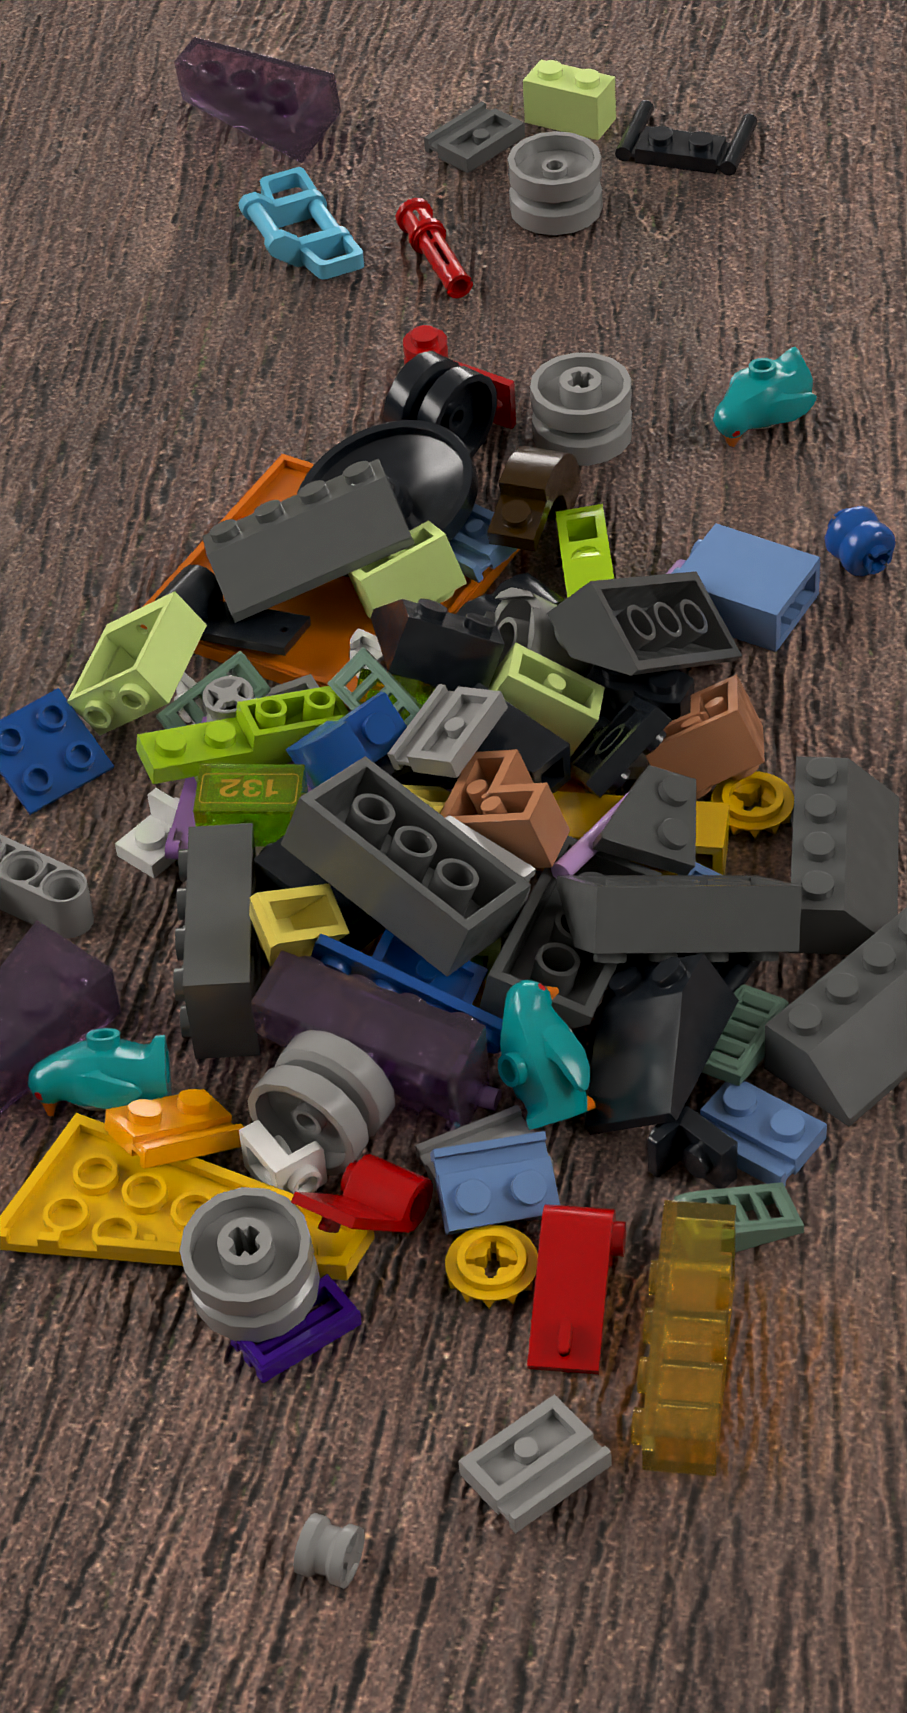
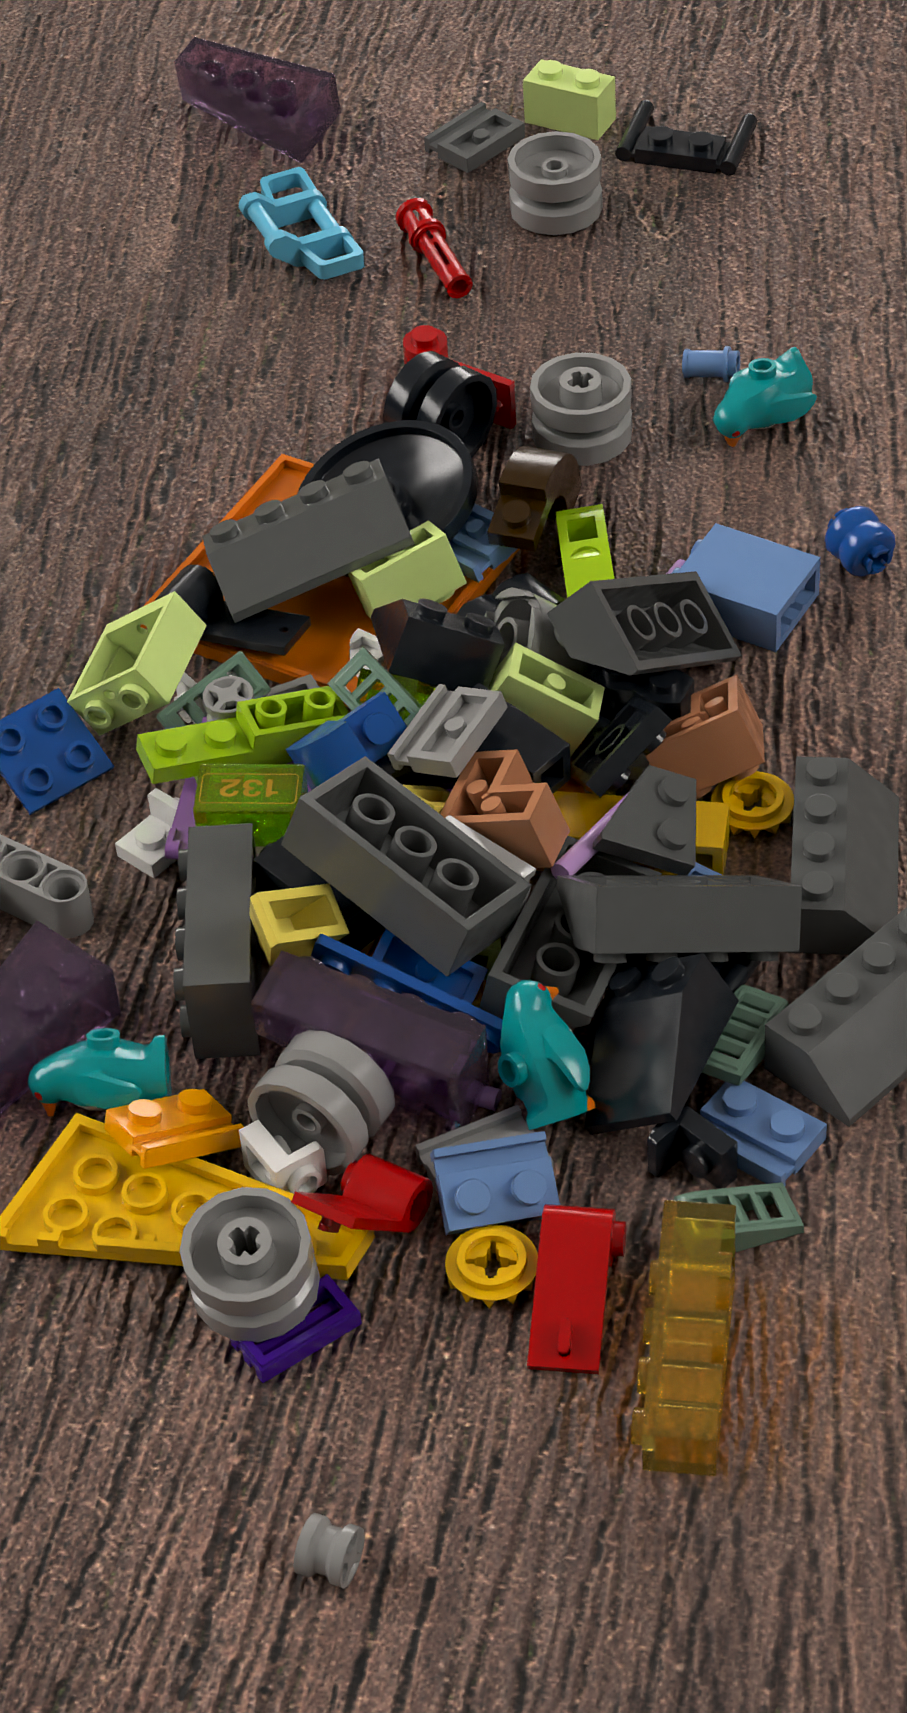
(535, 1463): light grey plate -> none
(711, 363): none -> medium blue pin

